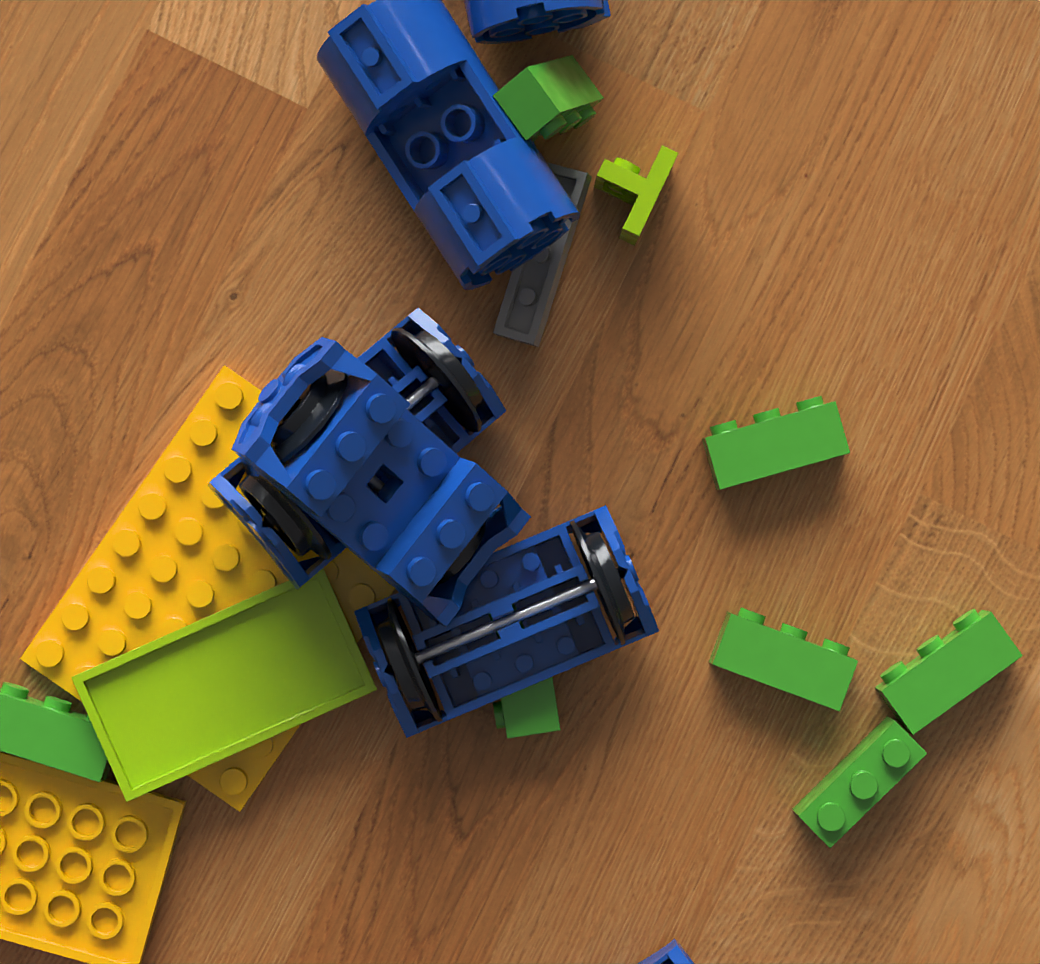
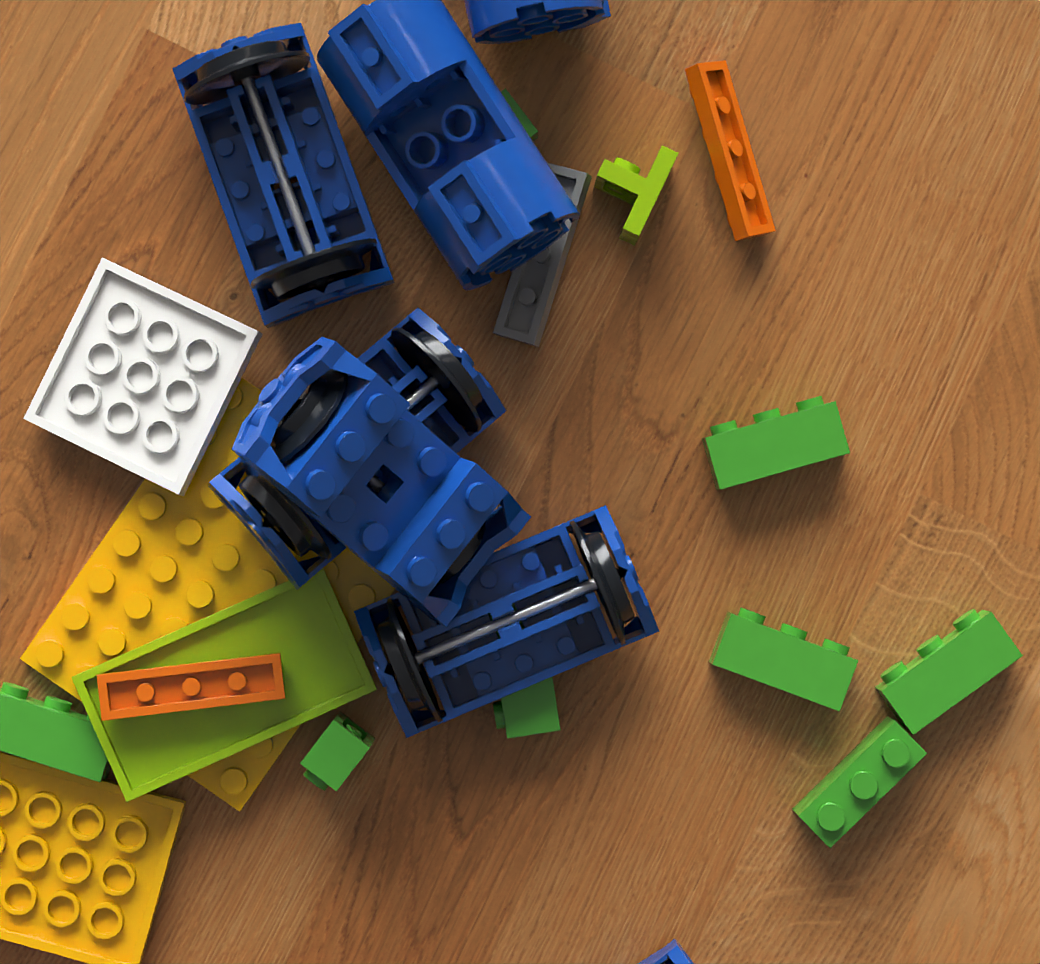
(143, 376): none -> white plate
(190, 686): none -> orange plate
(261, 131): none -> blue piece
(336, 753): none -> bright green brick
(549, 98): bright green brick -> none
(730, 150): none -> orange plate

